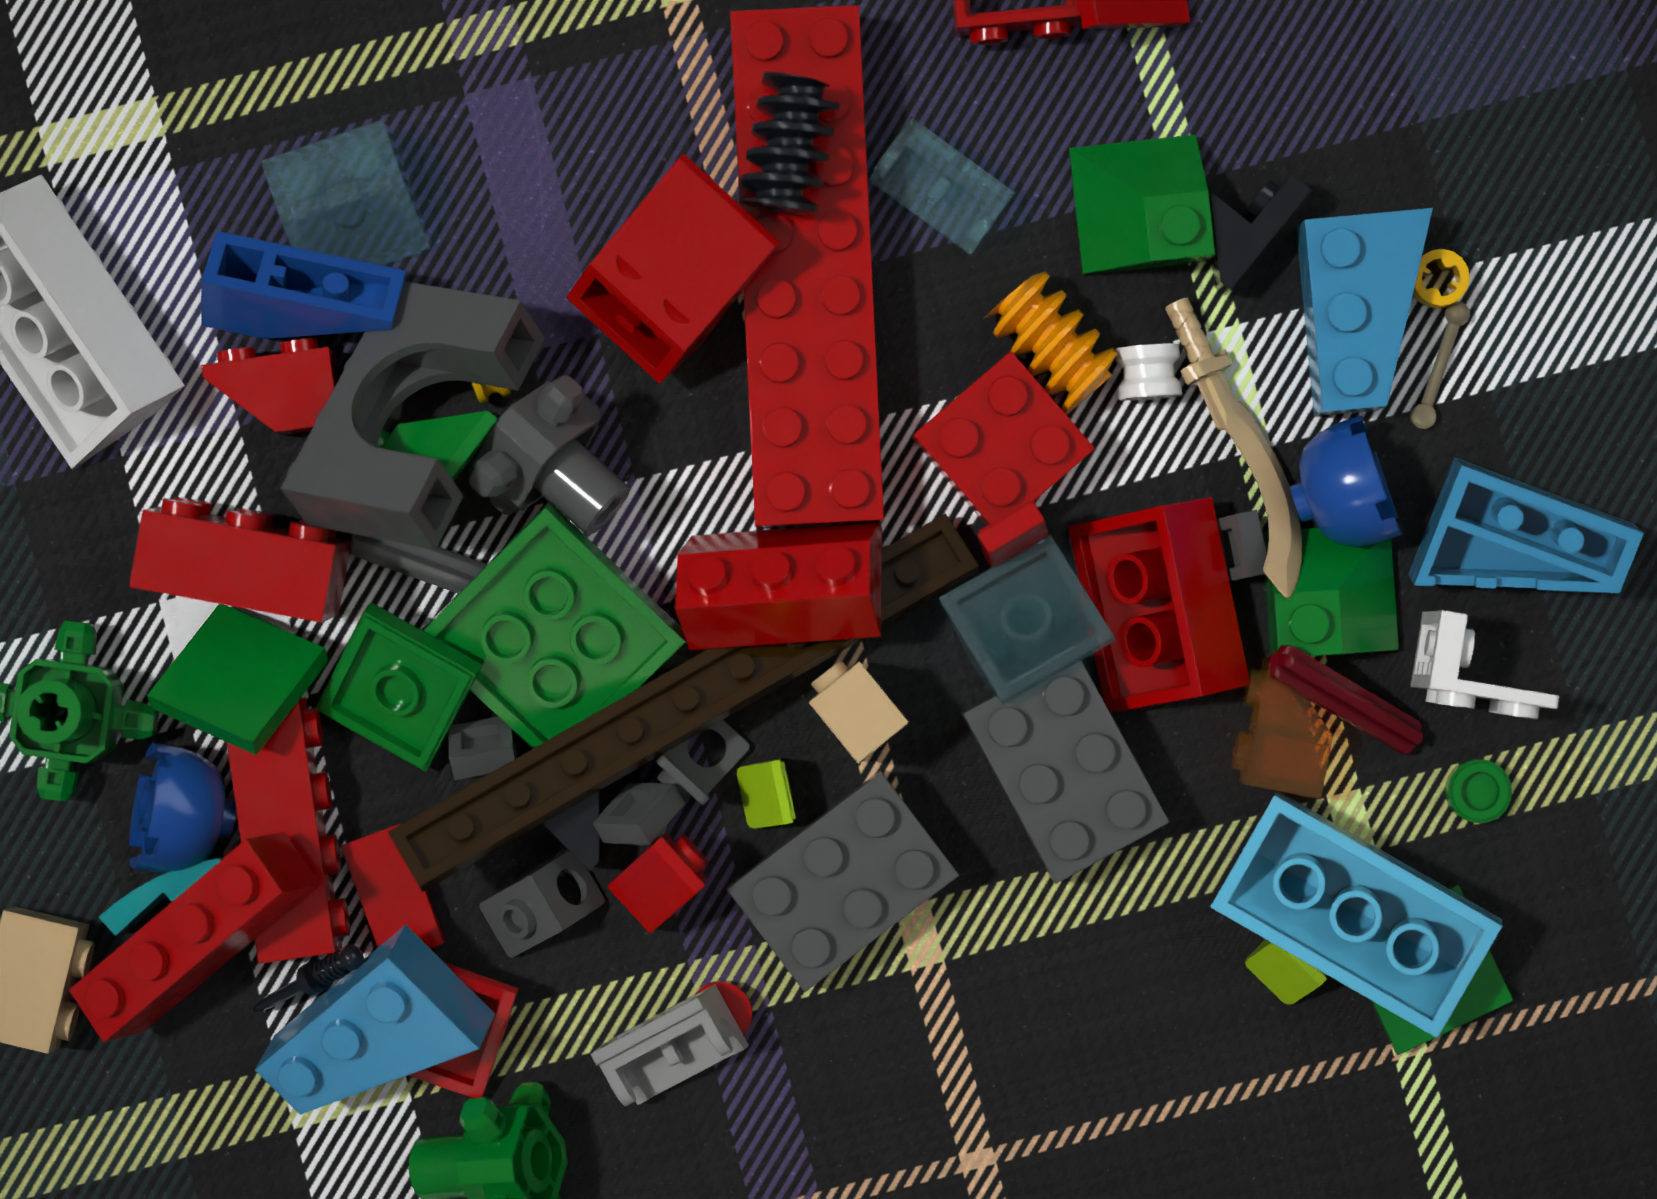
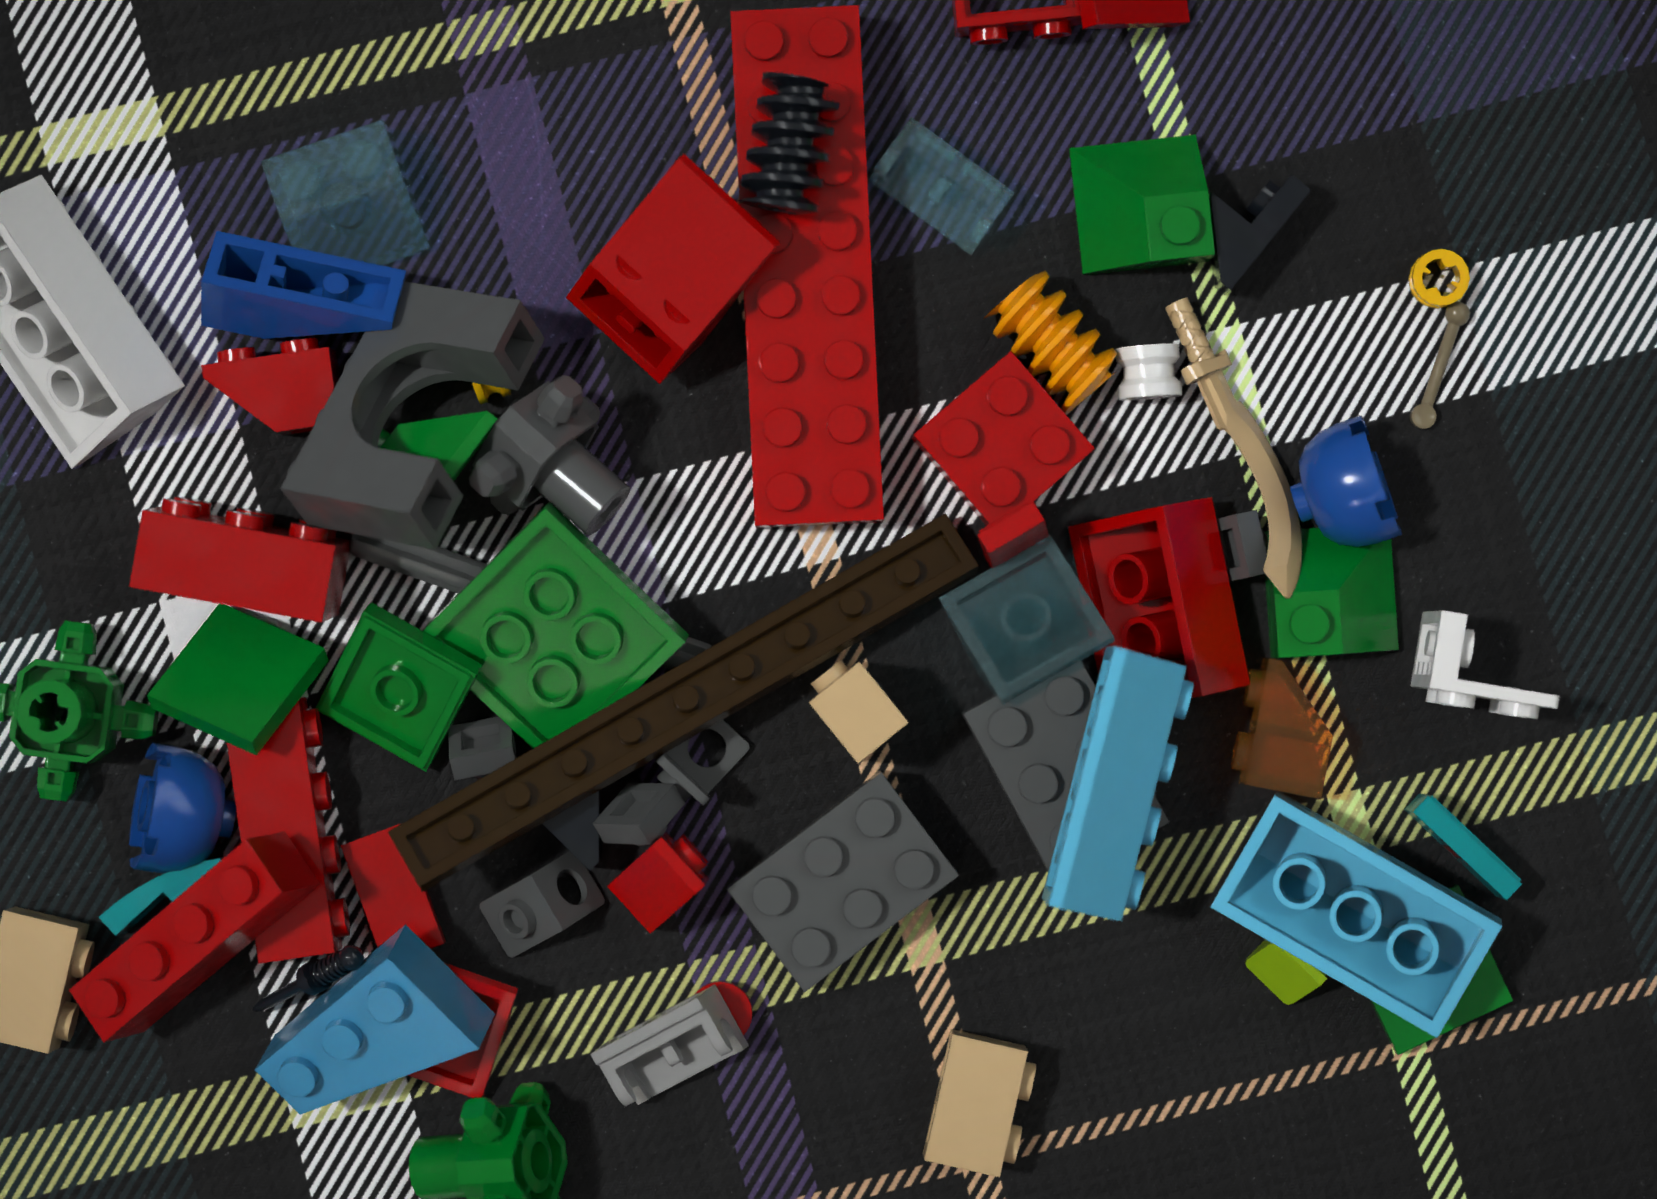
(766, 794): lime slope -> none
(780, 586): red slope -> none
(977, 1103): none -> tan brick
(1115, 784): none -> medium azure slope
(1345, 699): dark red axle -> none
(1357, 302): dark azure wedge -> none
(1464, 845): none -> teal tile
(1478, 791): green tile -> none
(1520, 536): dark azure wedge -> none

